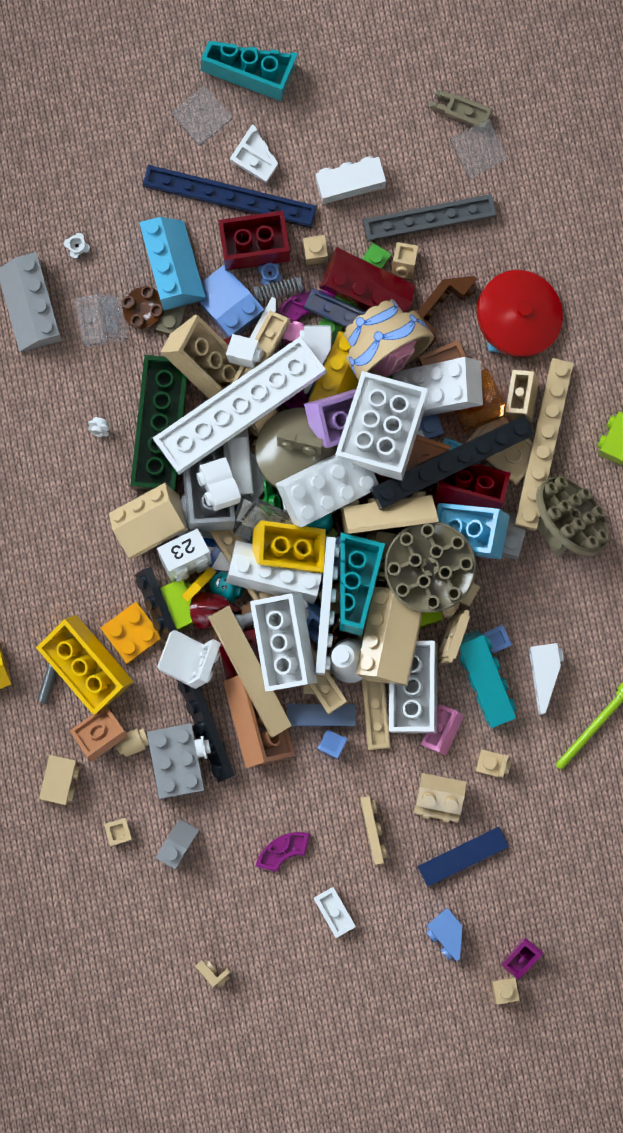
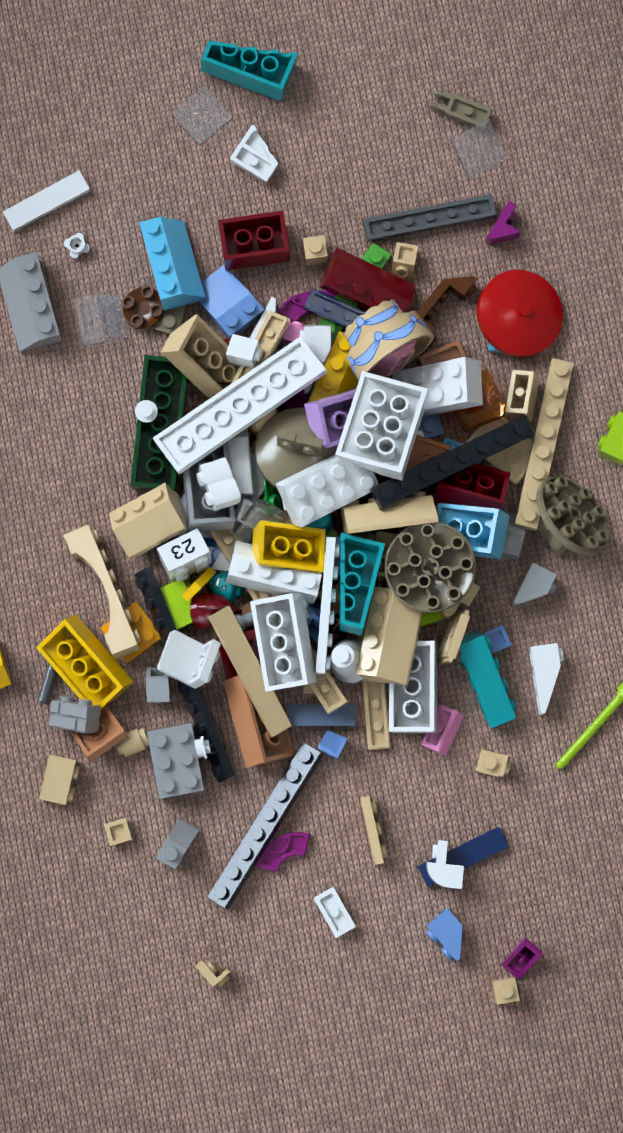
(46, 201): none -> white tile
(74, 715): none -> light grey brick
(99, 427): white plate -> none
(120, 637): none -> tan arch
(146, 411): none -> white plate
(157, 686): none -> light grey brick
(227, 195): dark blue tile -> none
(265, 826): none -> plate
(269, 267): medium blue plate -> none
(299, 283): light grey piece -> none
(350, 179): white brick -> none
(440, 798): tan brick -> none
(441, 873): none -> white brick
(501, 230): none -> magenta slope
(535, 585): none -> light grey slope

